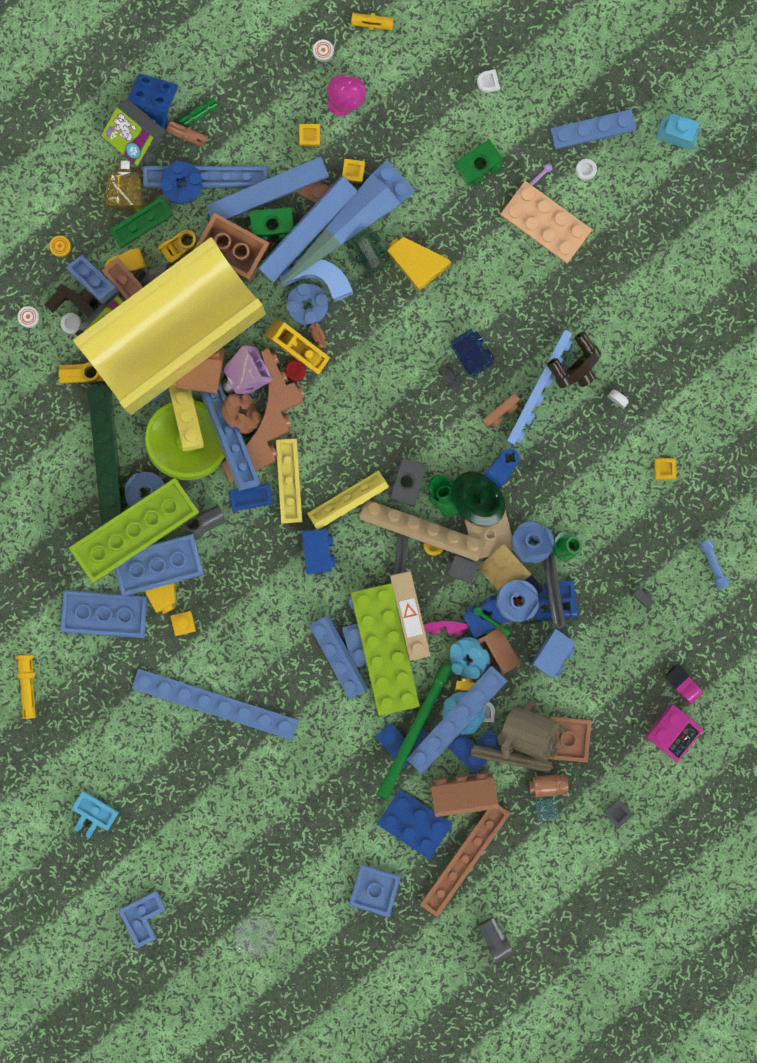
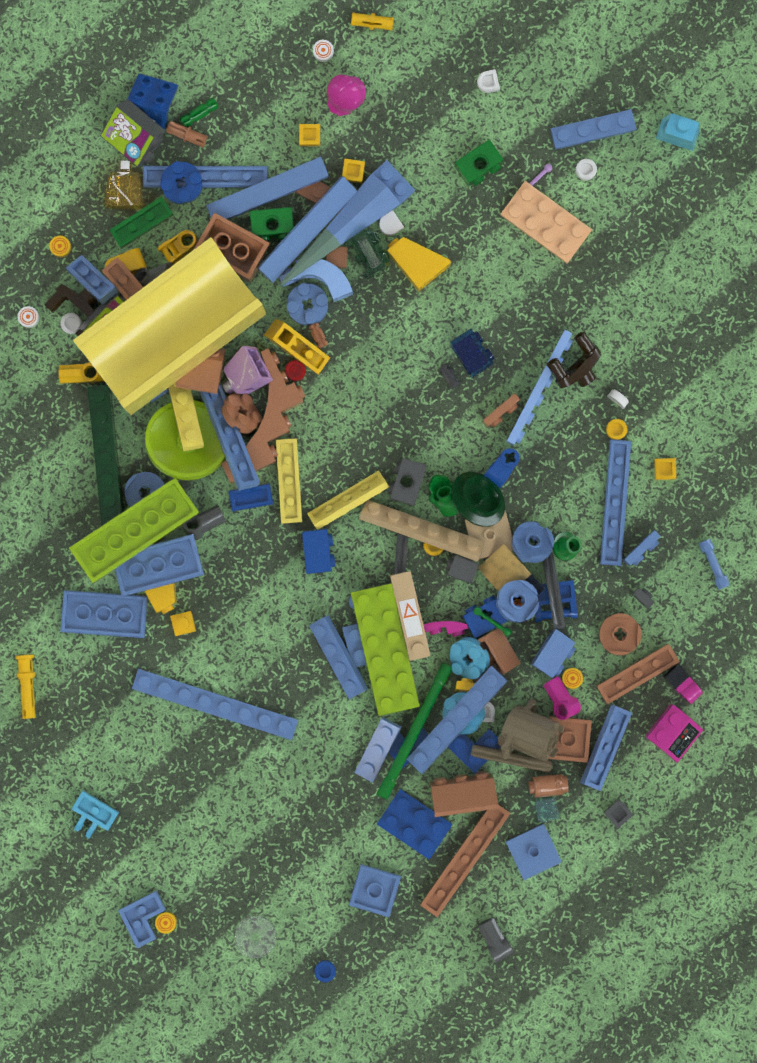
(165, 922): none -> yellow tile
(325, 971): none -> blue tile
(338, 257): none -> nougat tile
(378, 749): none -> medium blue plate
(390, 224): none -> white tile
(533, 851): none -> medium blue plate
(564, 704): none -> dark pink piece
(572, 678): none -> yellow tile
(605, 747): none -> medium blue plate
(615, 502): none -> medium blue tile
(616, 429): none -> yellow tile
(628, 626): none -> nougat plate
(637, 673): none -> nougat plate
(649, 543): none -> medium blue plate

